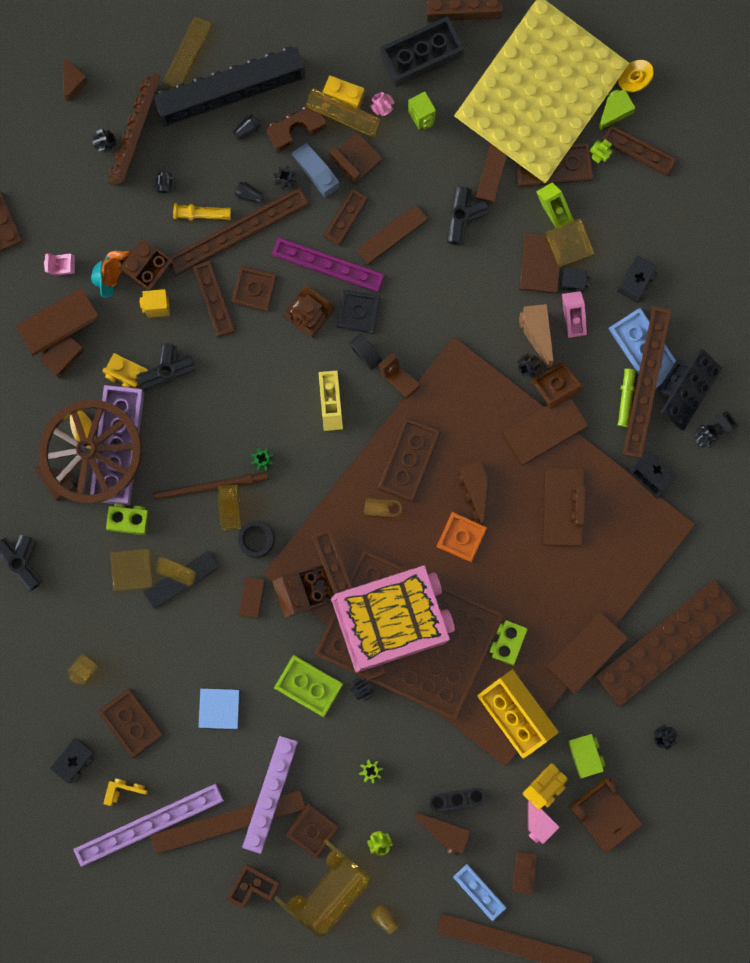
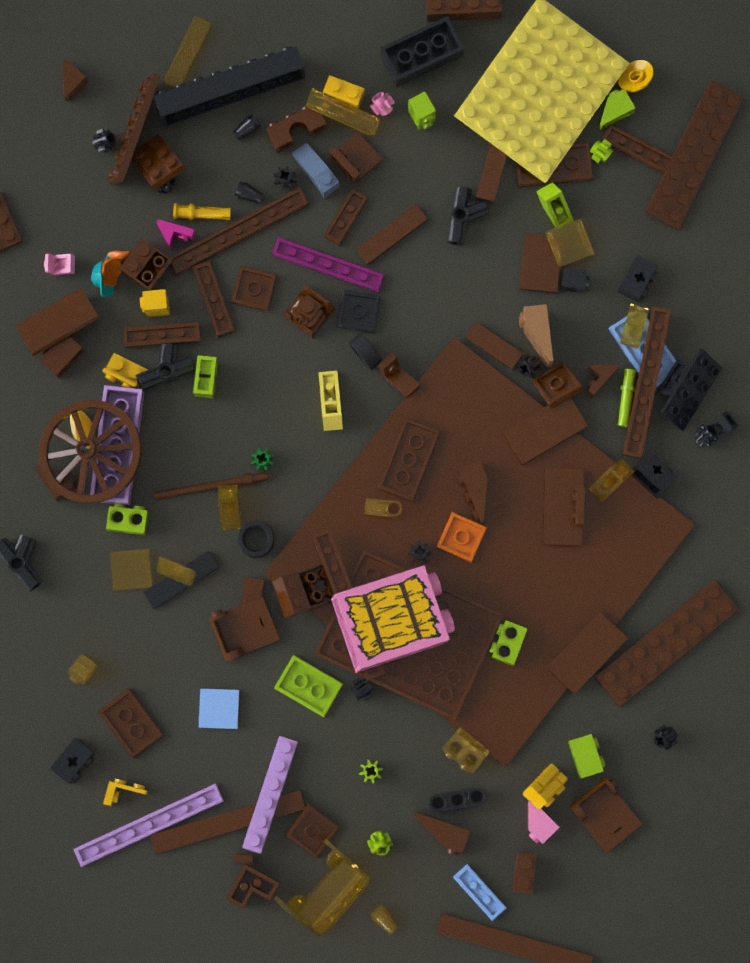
(157, 162): none -> reddish brown plate
(161, 334): none -> reddish brown plate
(171, 230): none -> dark pink slope
(205, 376): none -> lime brick
(241, 629): none -> reddish brown door
(243, 858): none -> reddish brown tile
(416, 556): none -> black gear
(468, 746): none -> clear yellow brick
(493, 345): none -> reddish brown tile
(517, 714): yellow slope -> none
(574, 314): bright pink slope -> none
(603, 373): none -> reddish brown slope
(611, 480): none -> clear yellow slope
(634, 326): none -> clear yellow slope
(694, 154): none -> reddish brown plate

